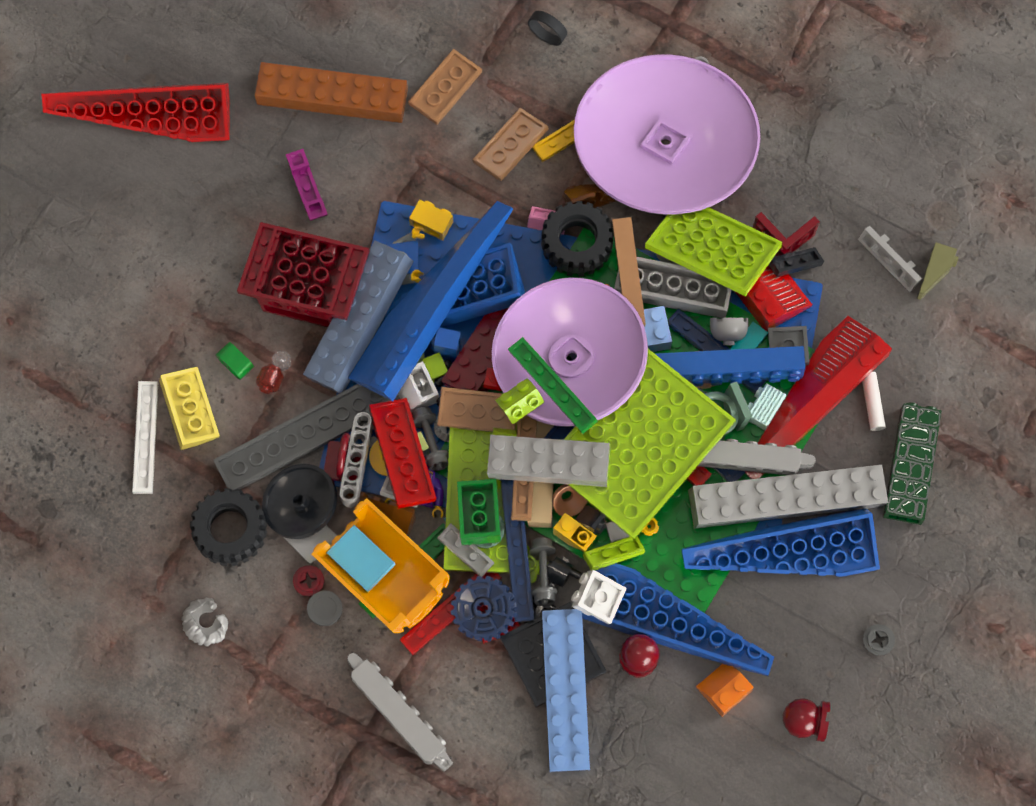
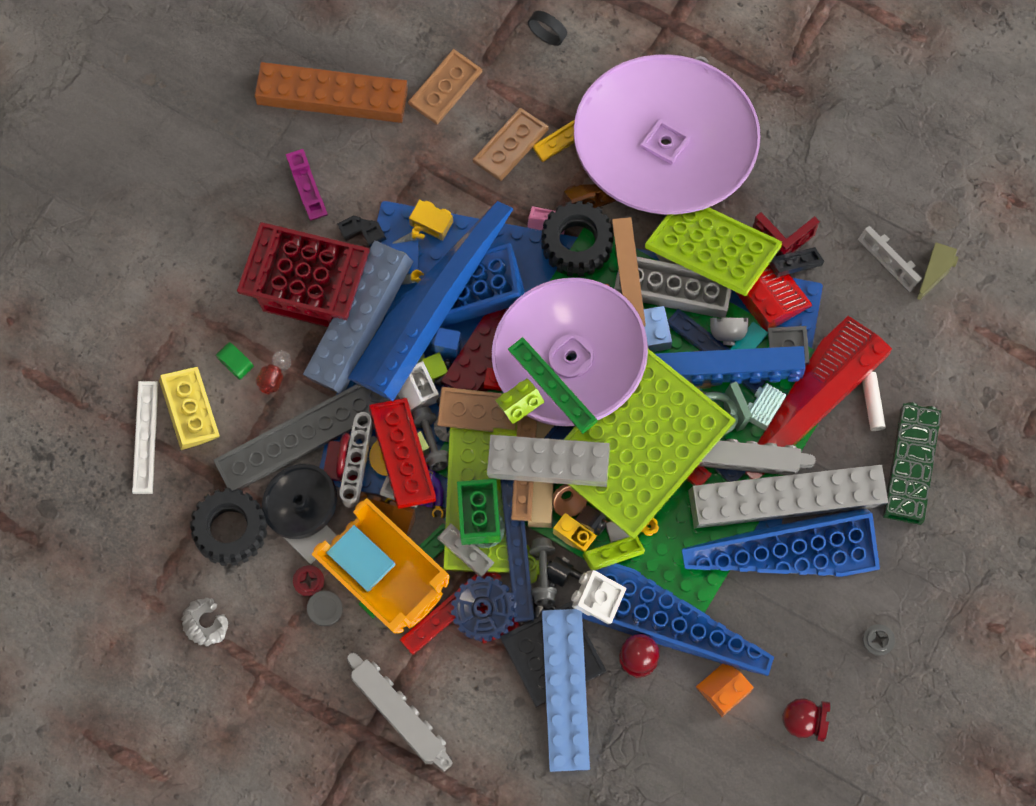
(173, 111): red wedge -> none
(356, 225): none -> black tile

